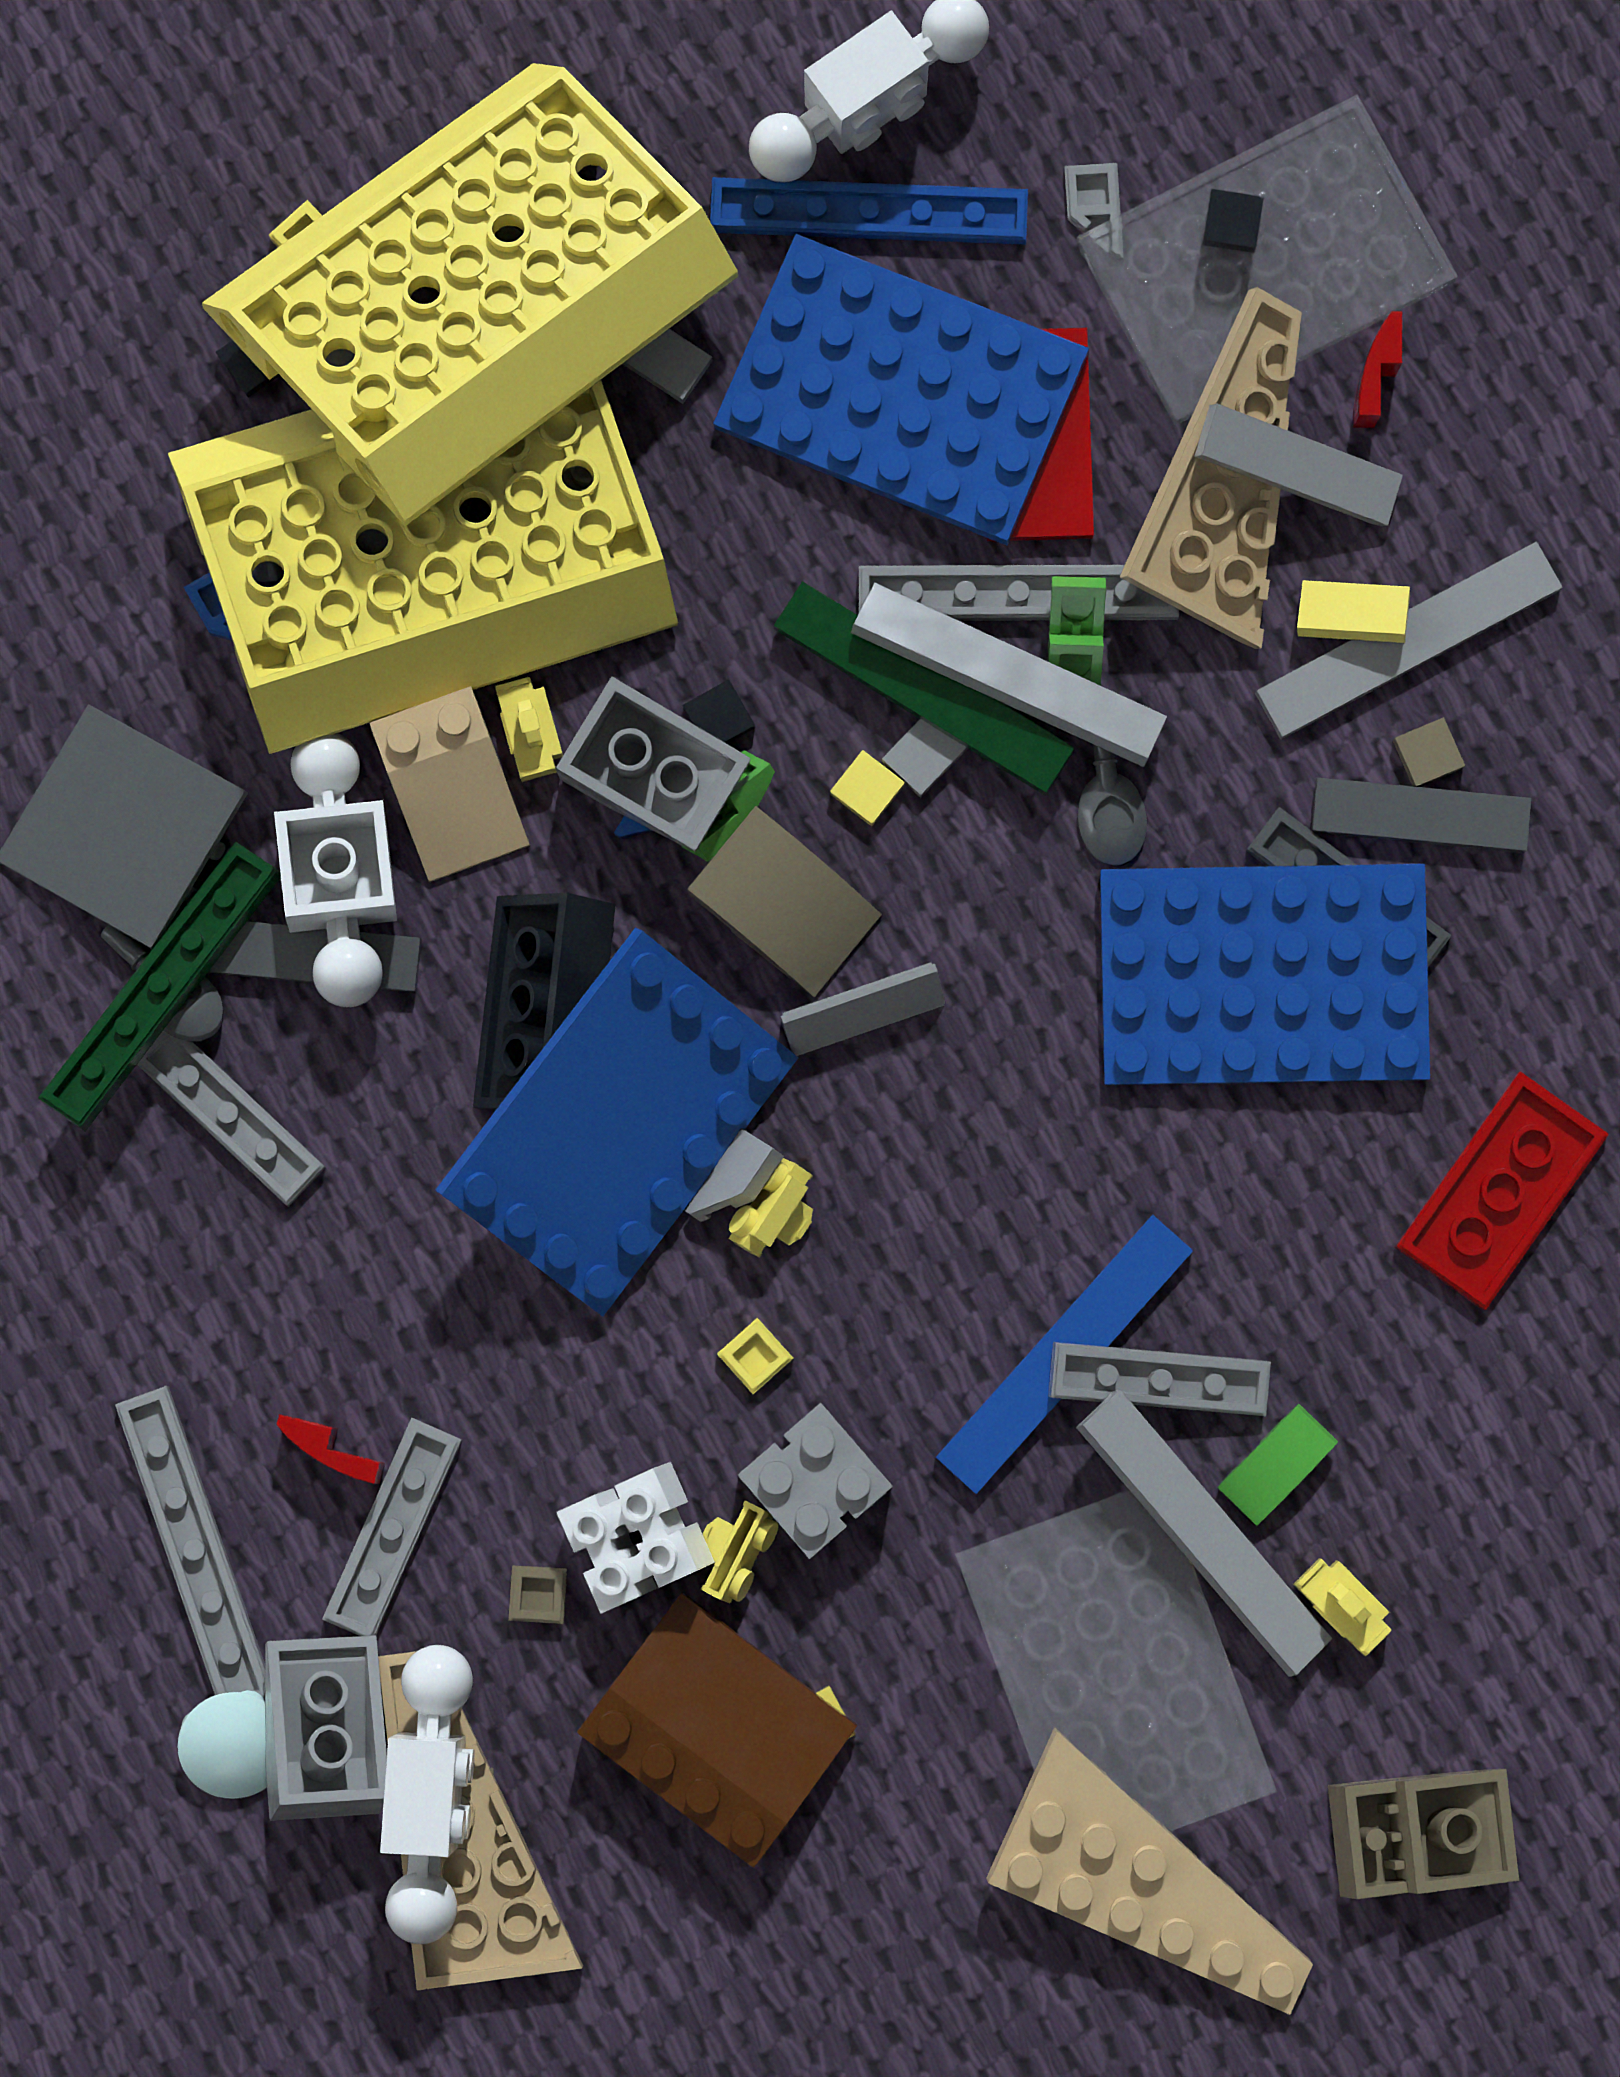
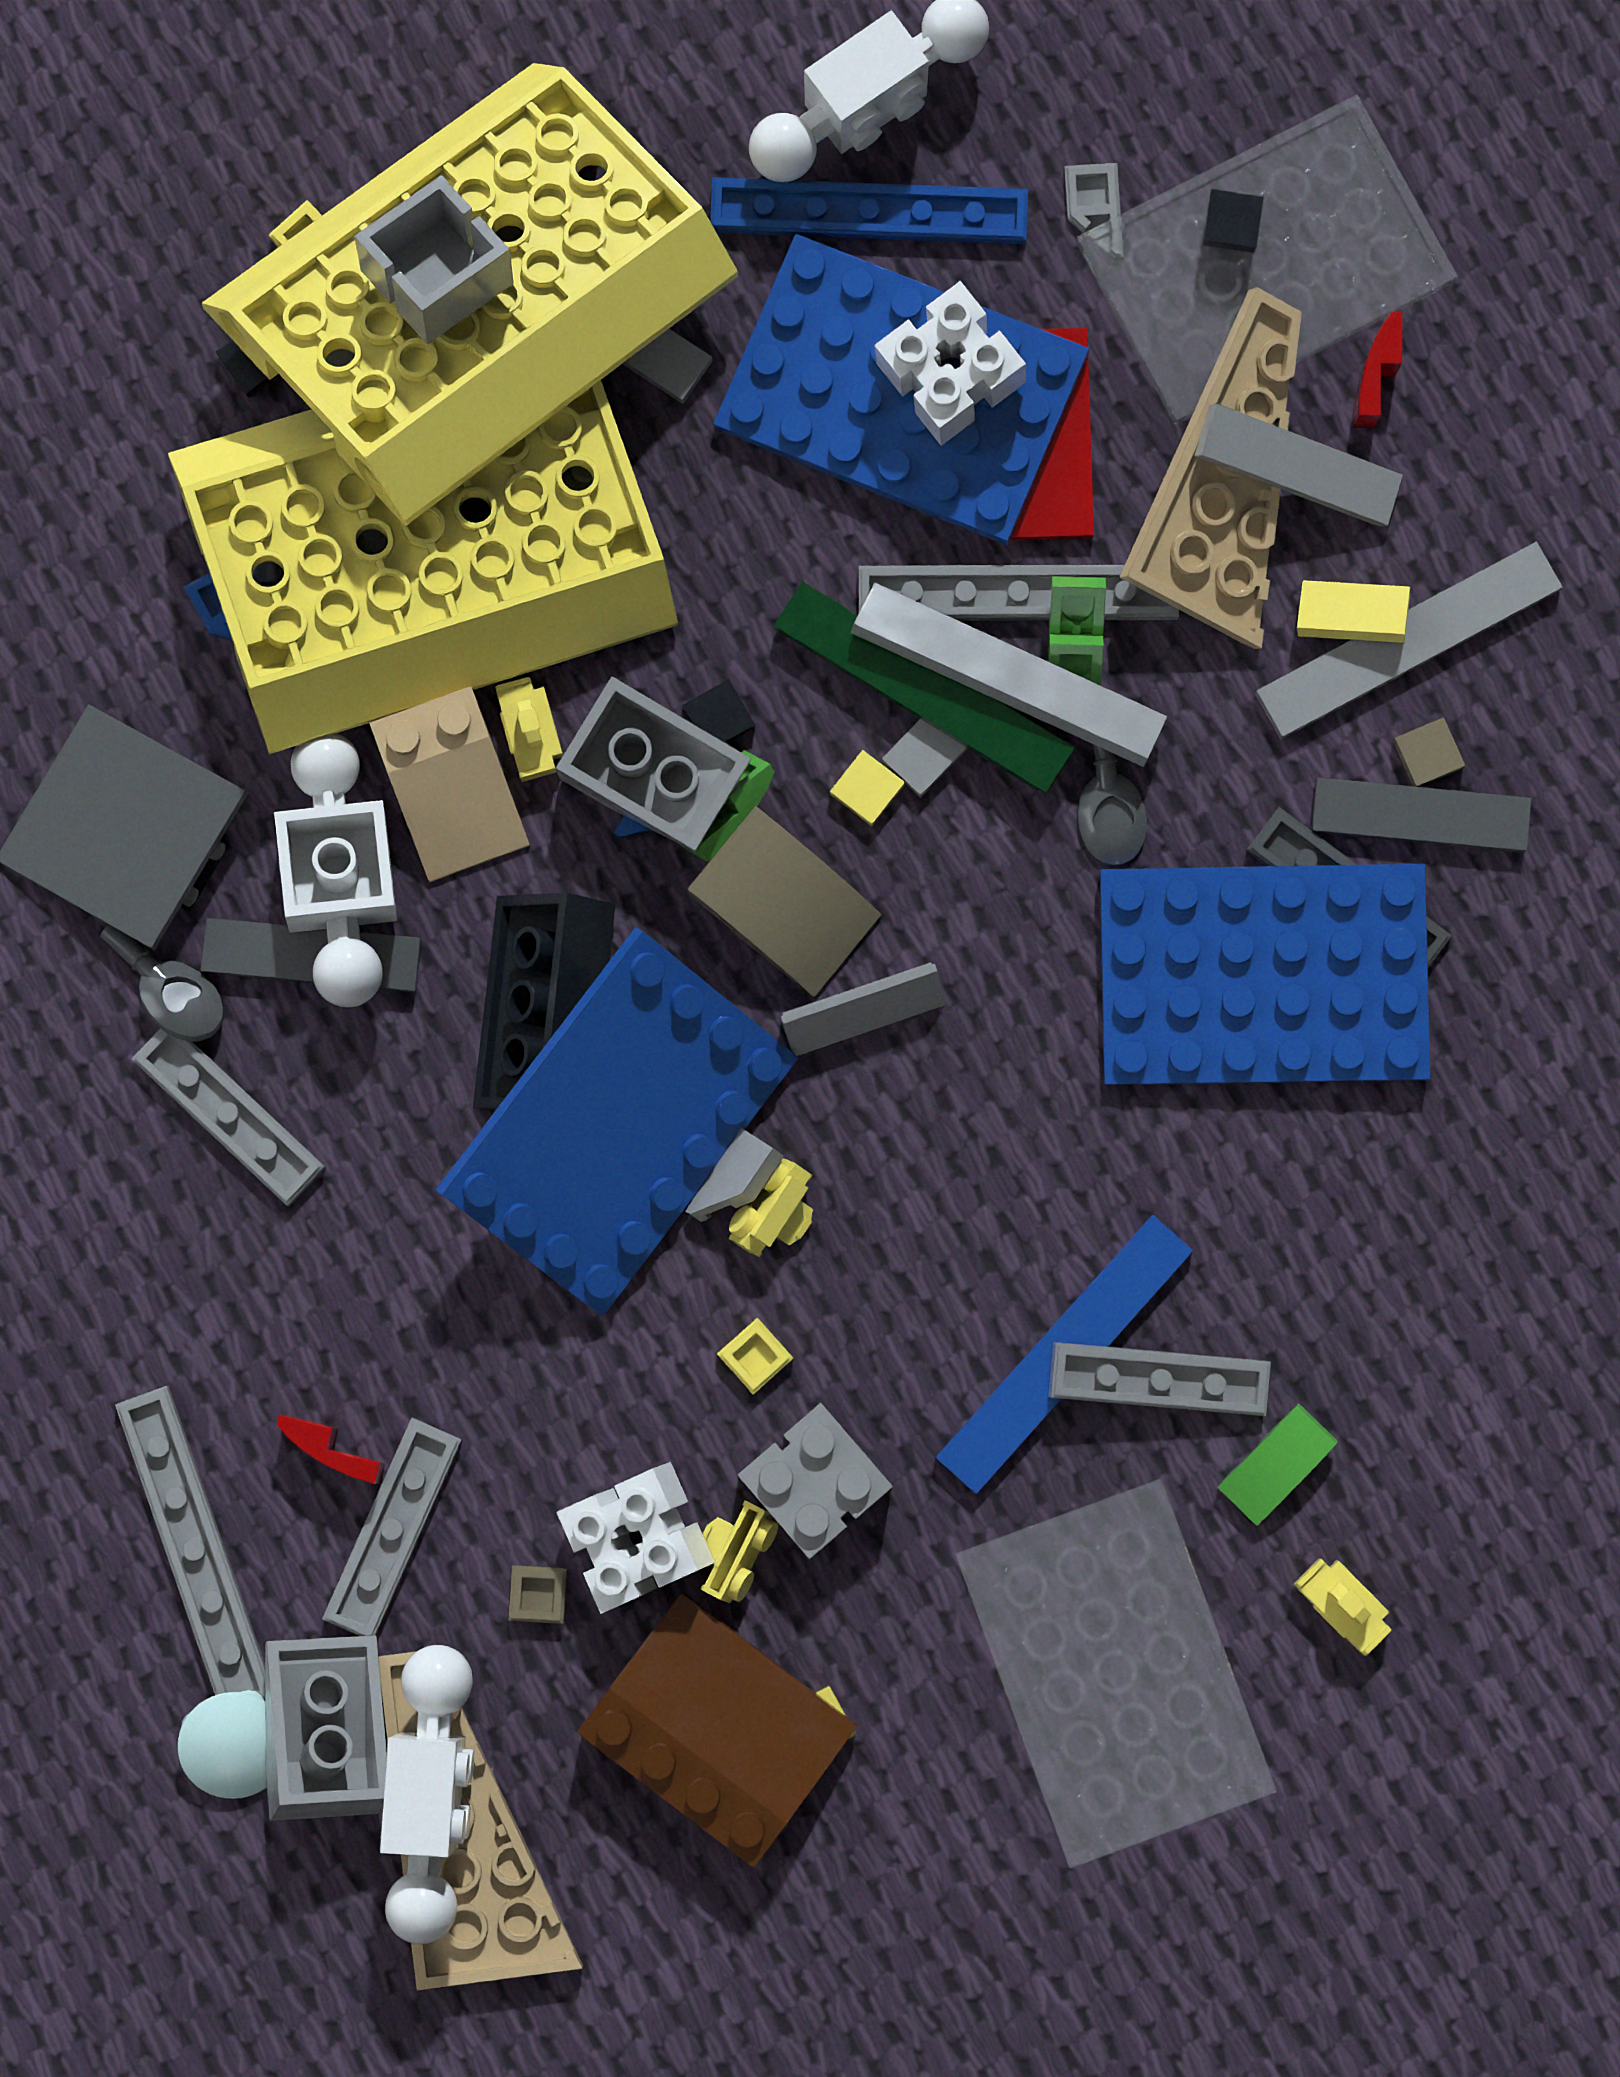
(159, 987): dark green tile -> none
(427, 263): none -> light grey piece
(944, 394): none -> white brick
(1116, 1869): tan wing -> none
(1204, 1533): light grey tile -> none
(1423, 1833): dark tan slope -> none
(1501, 1190): red tile -> none

